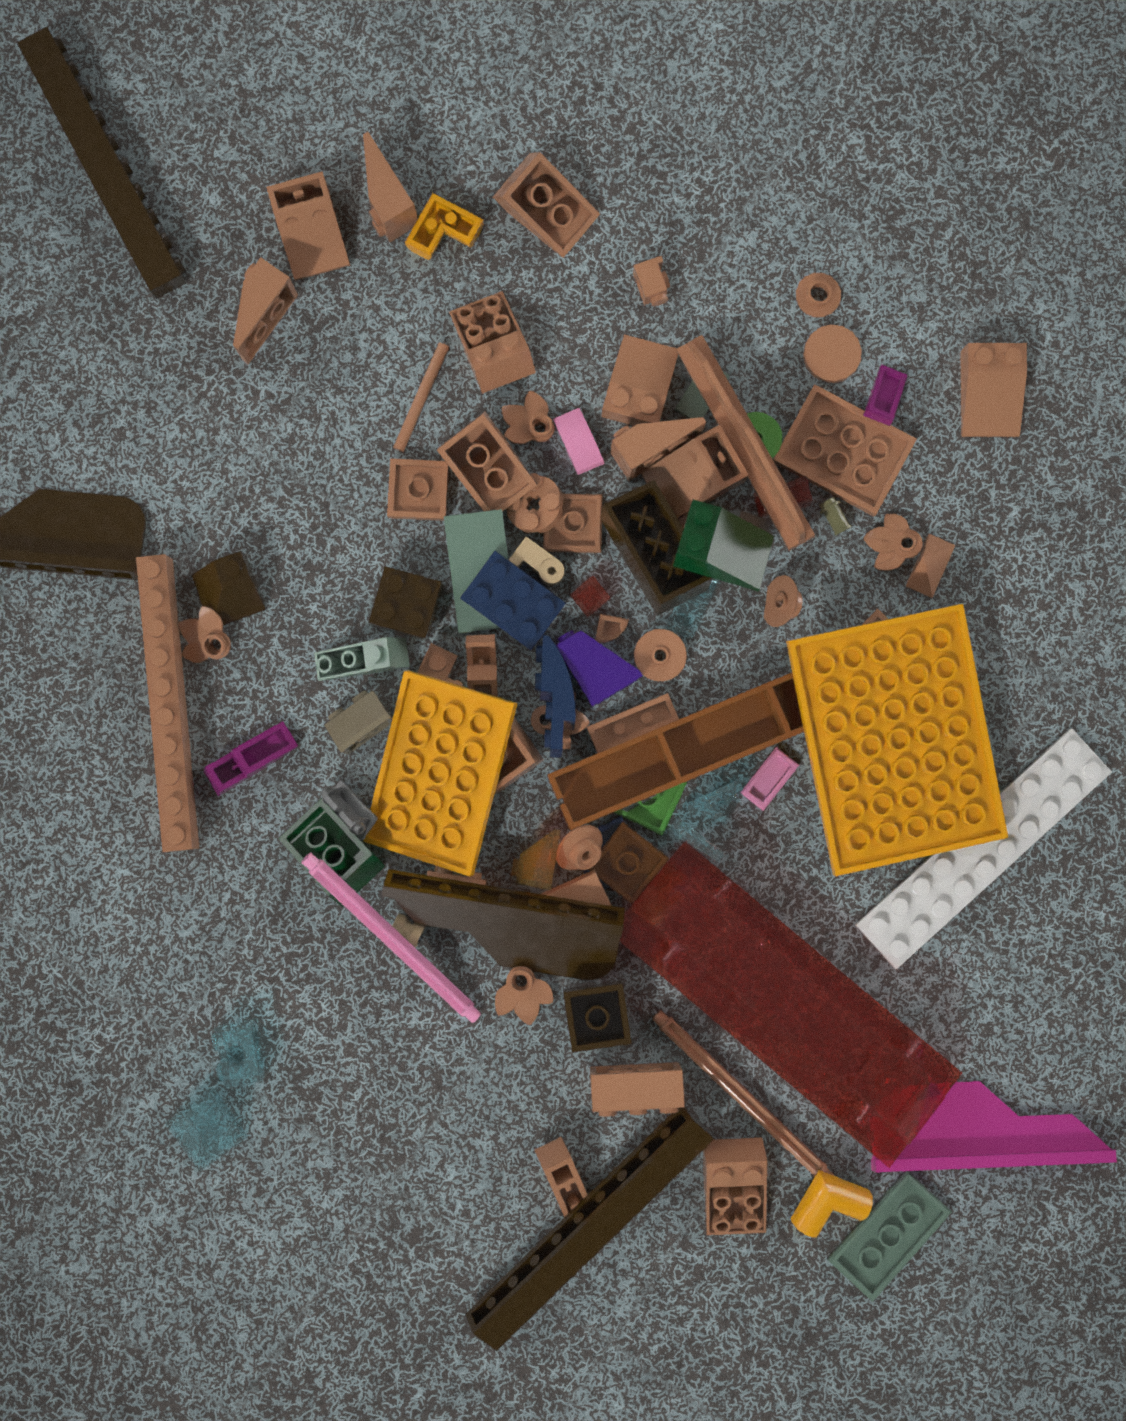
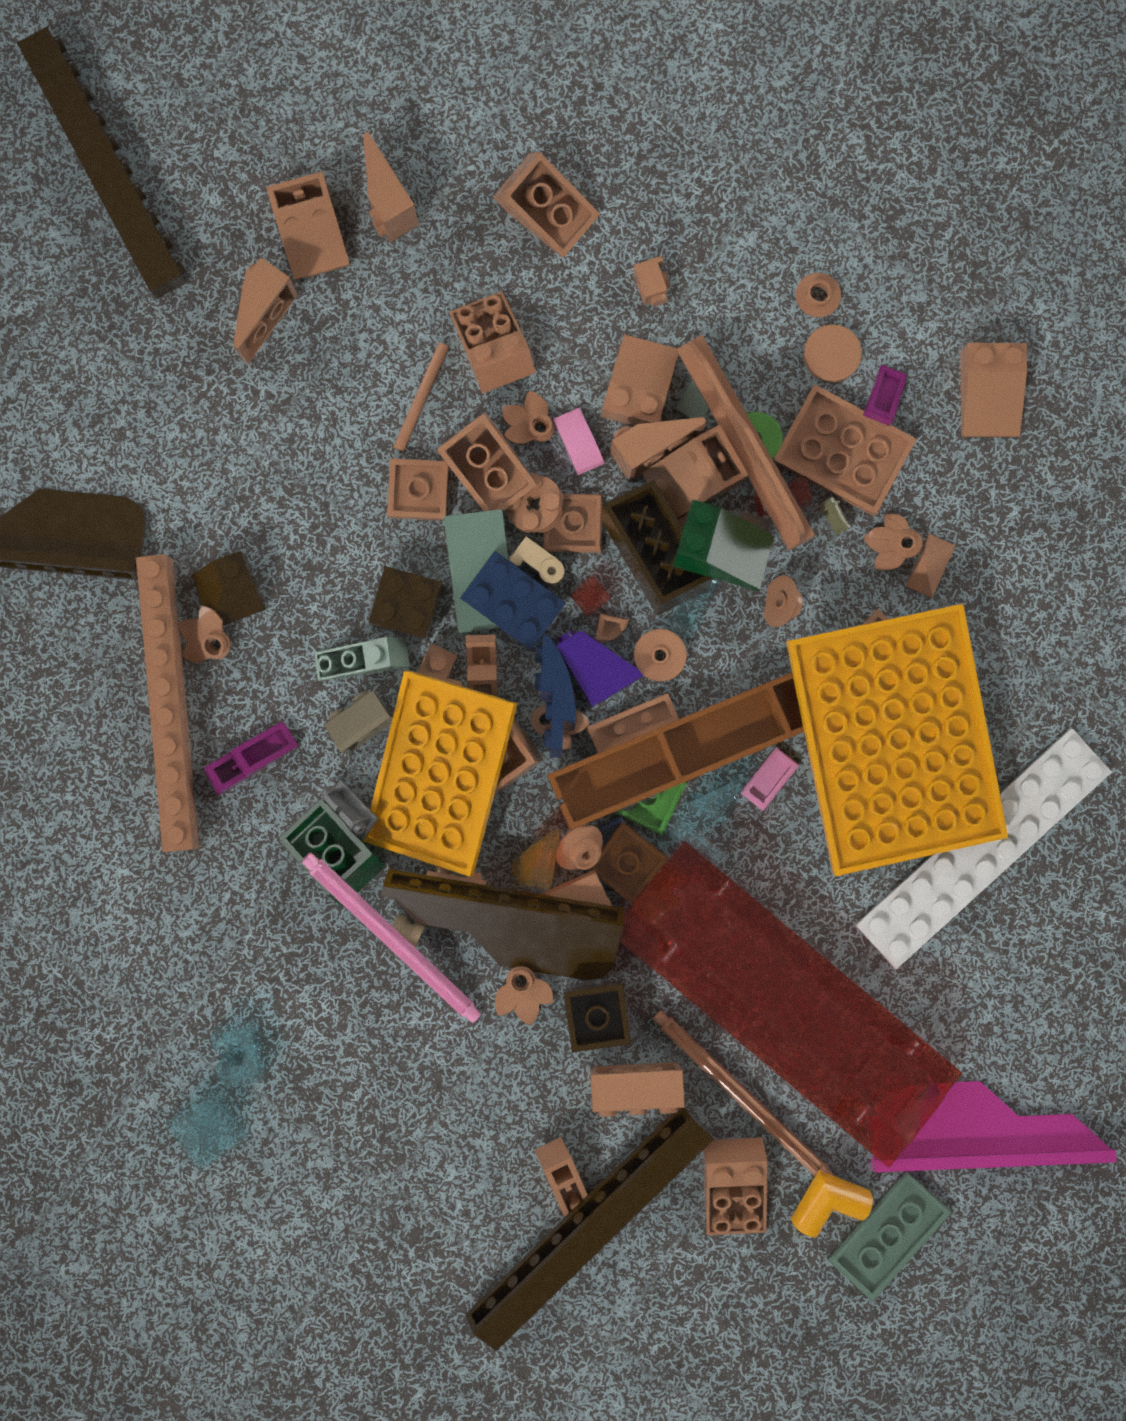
(442, 218): light orange brick -> none

